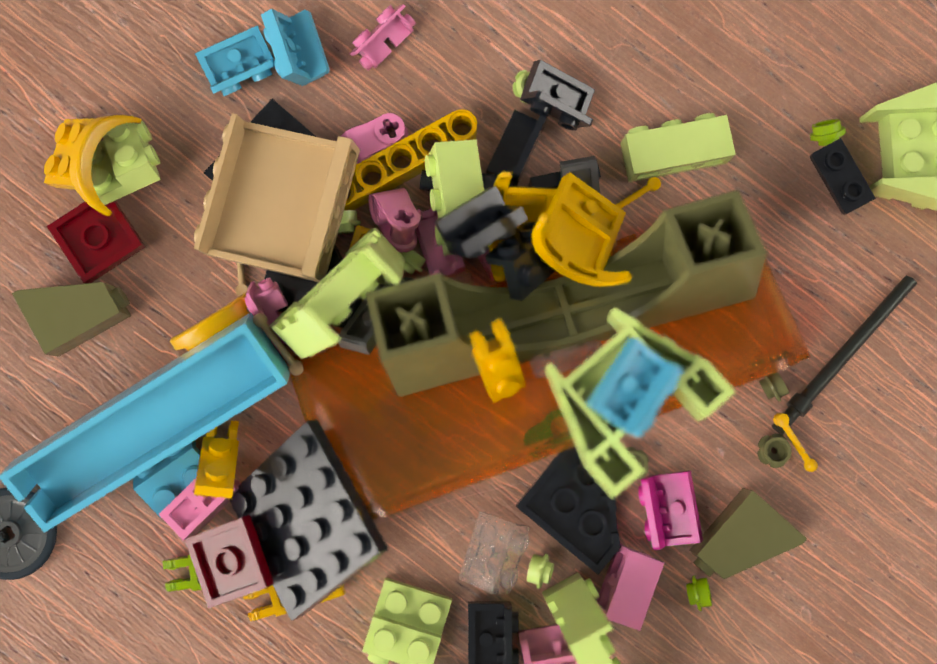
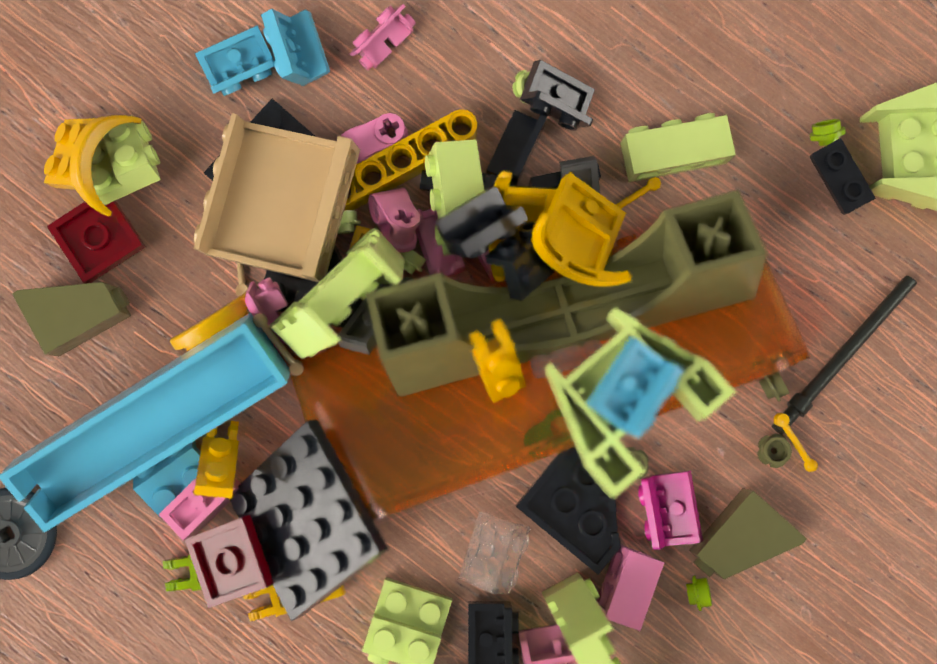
(540, 570): yellowish green plate -> none

